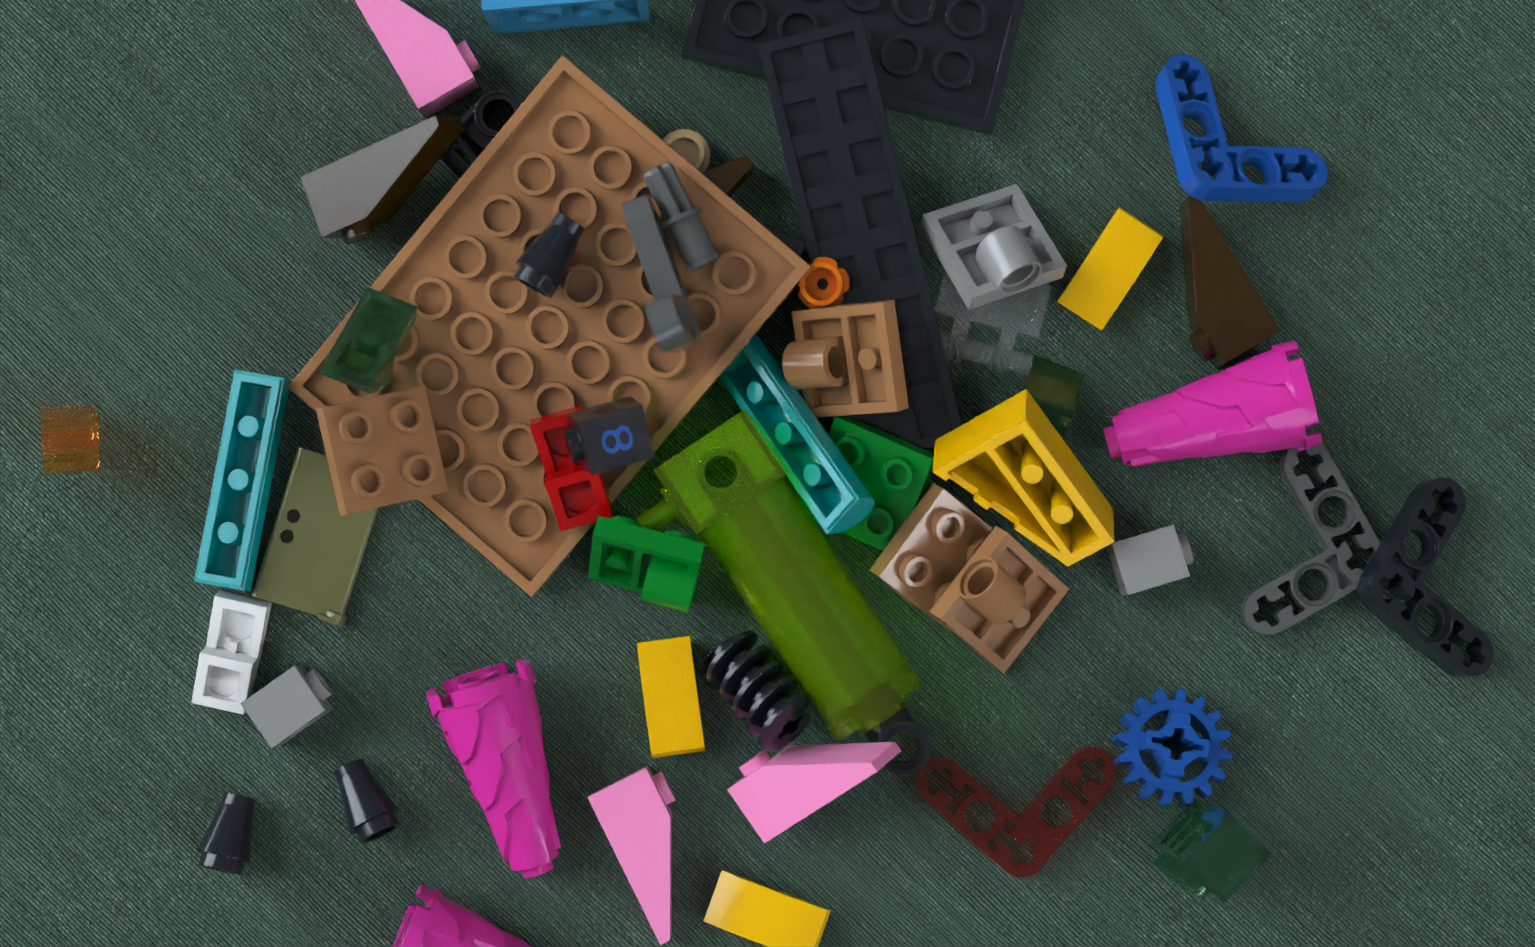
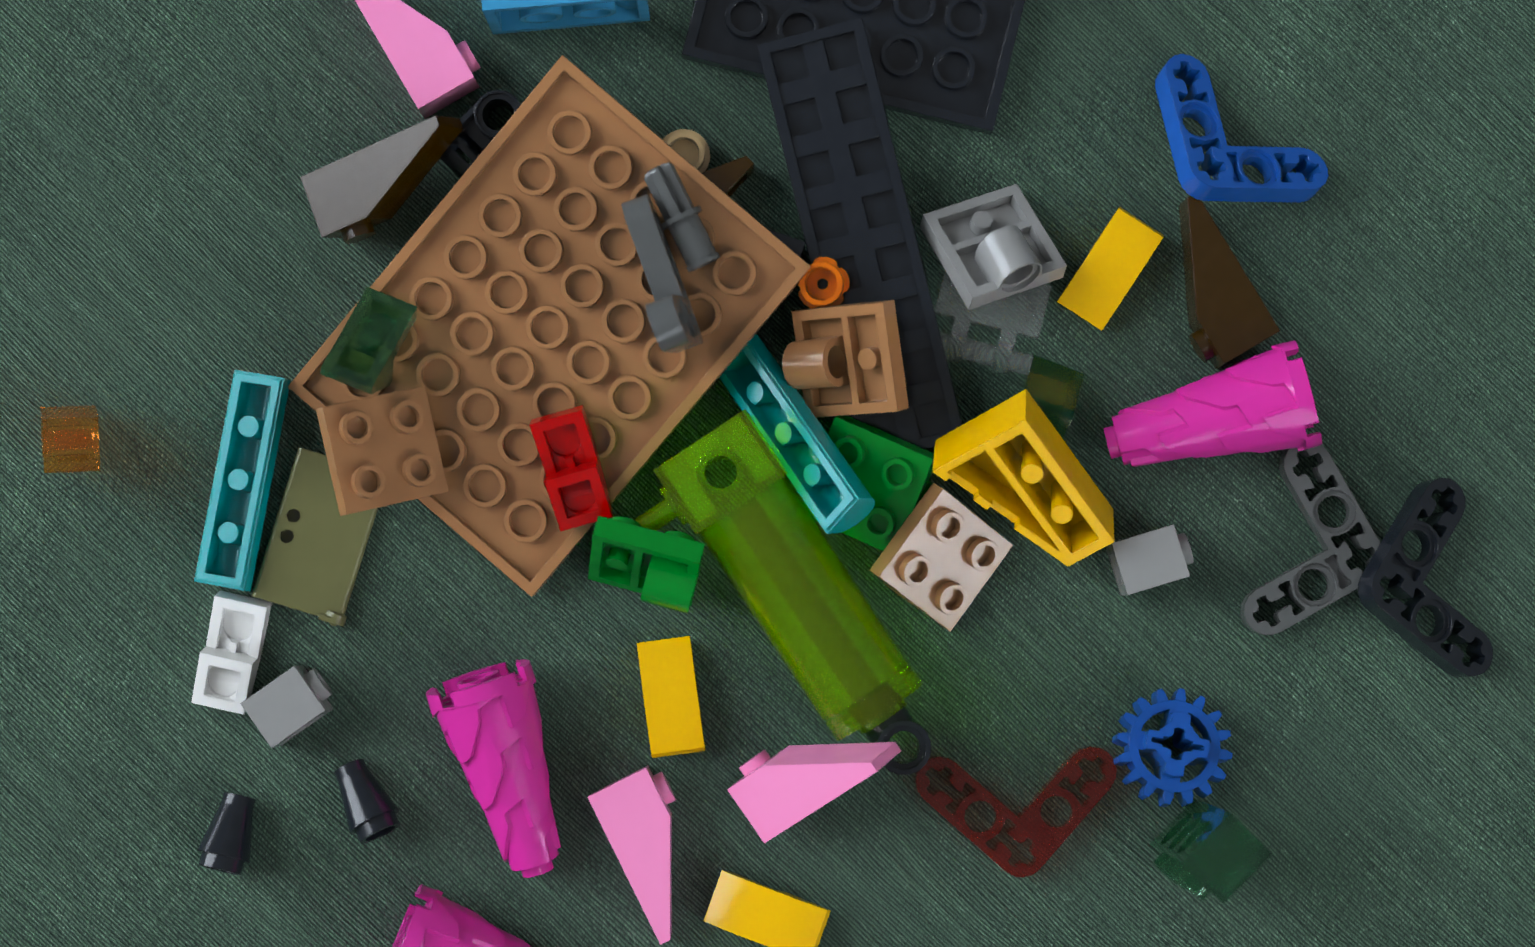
(550, 256): black cone -> none
(608, 436): black brick -> none
(755, 692): black piece -> none
(999, 599): medium nougat plate -> none

